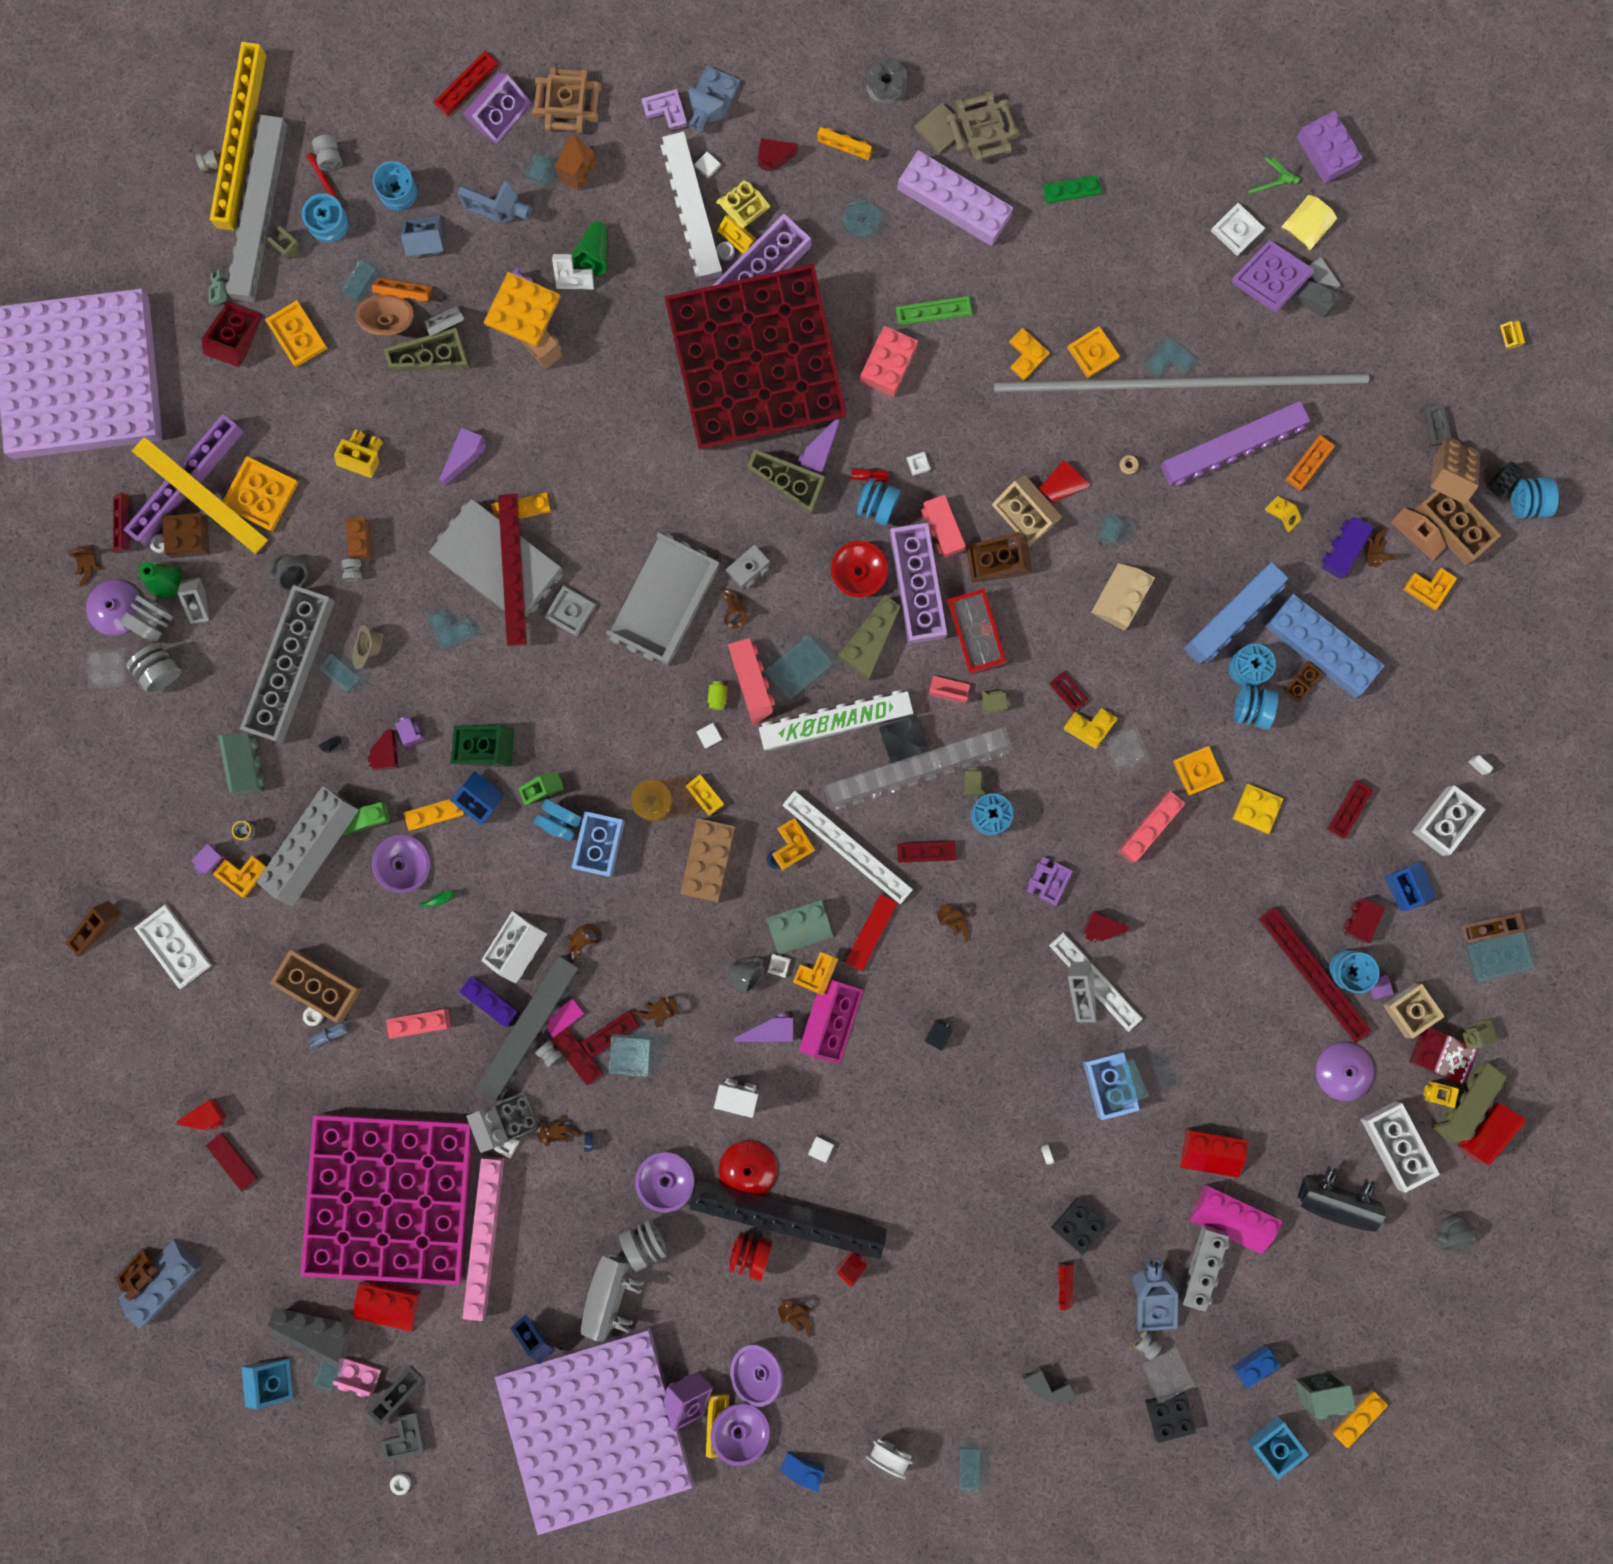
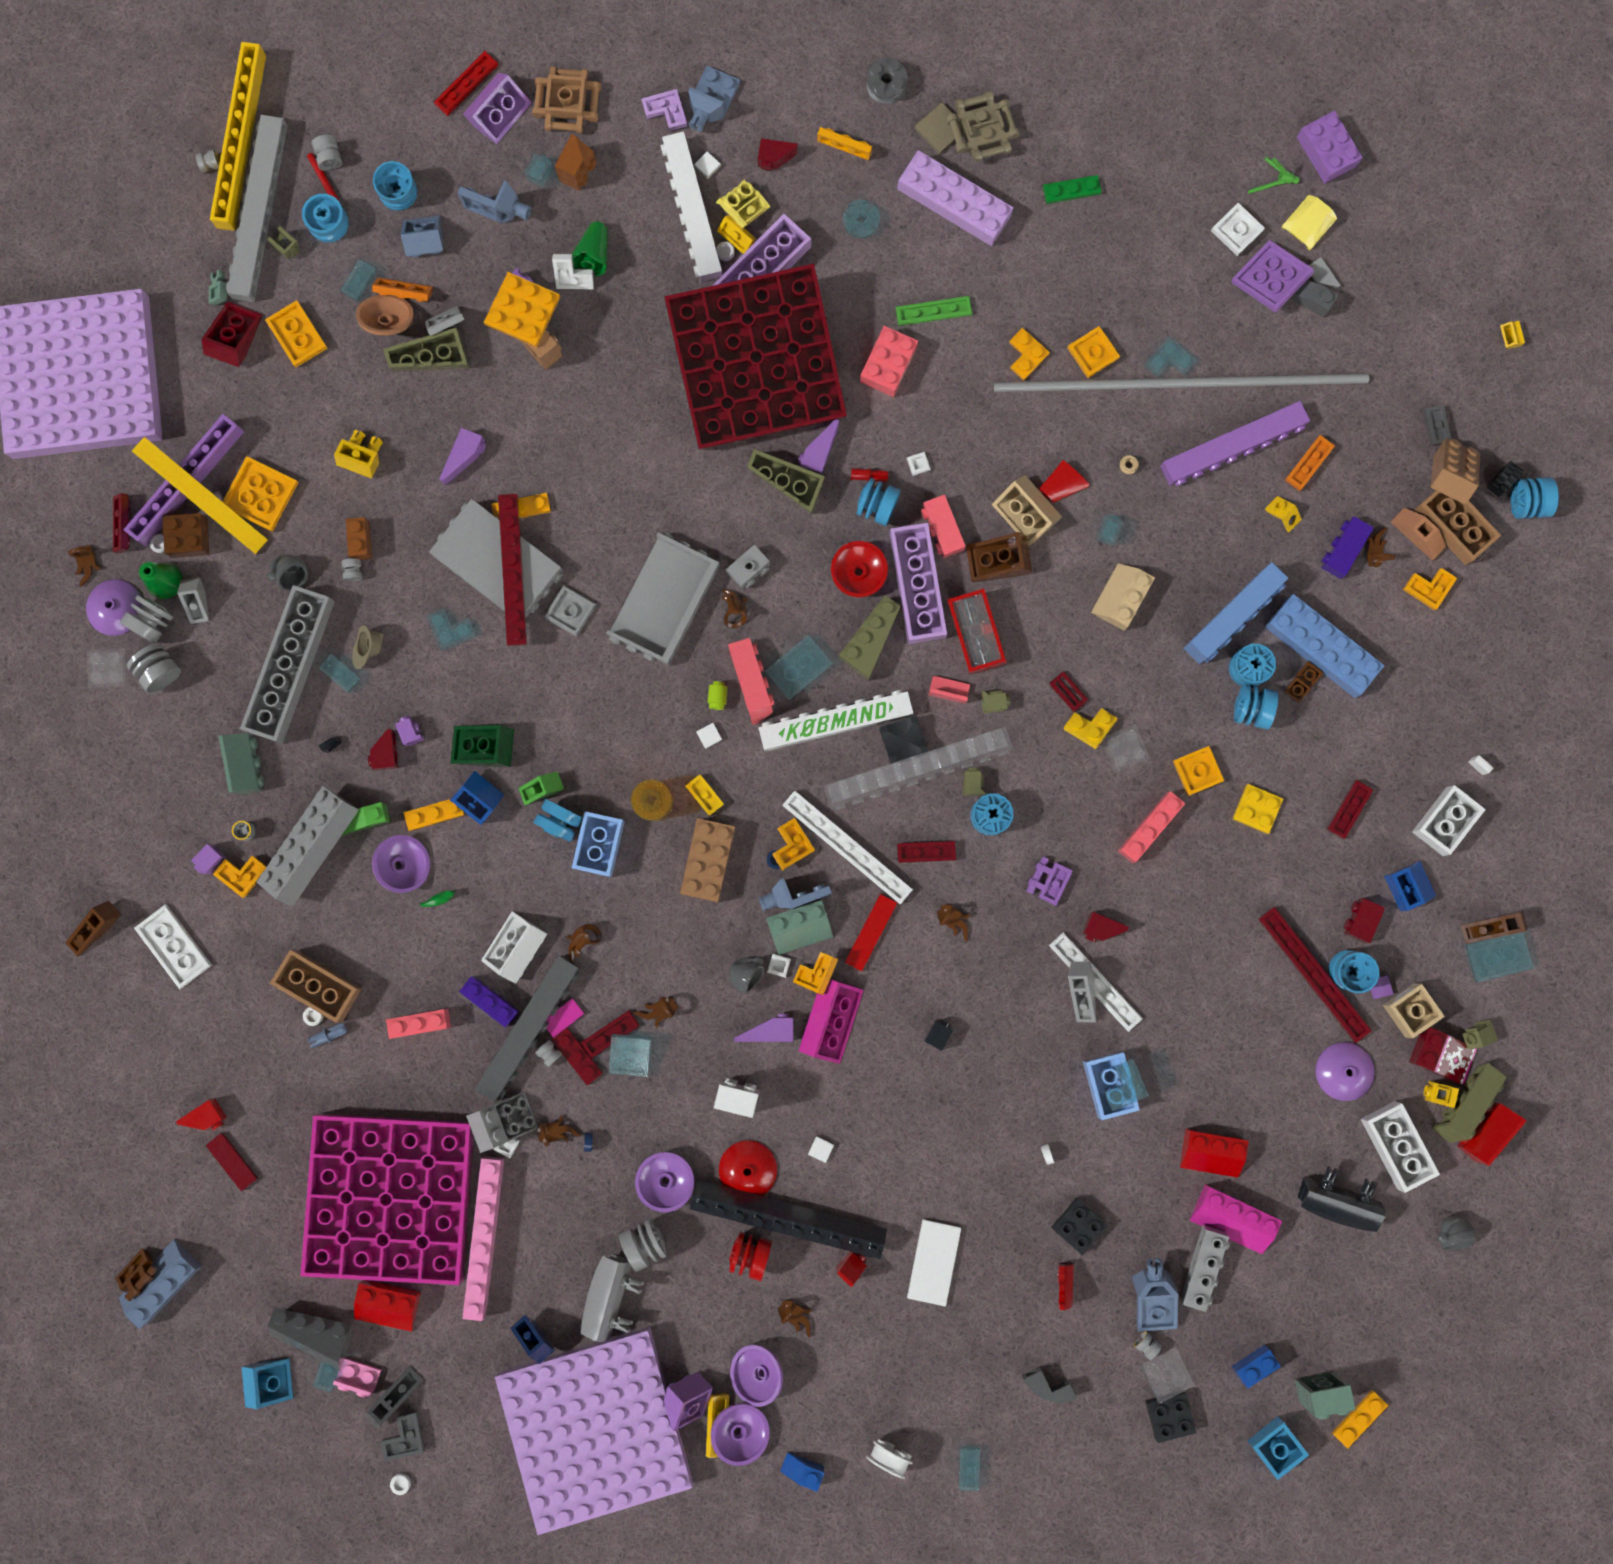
(781, 896): none -> sand blue plate
(934, 1262): none -> white tile

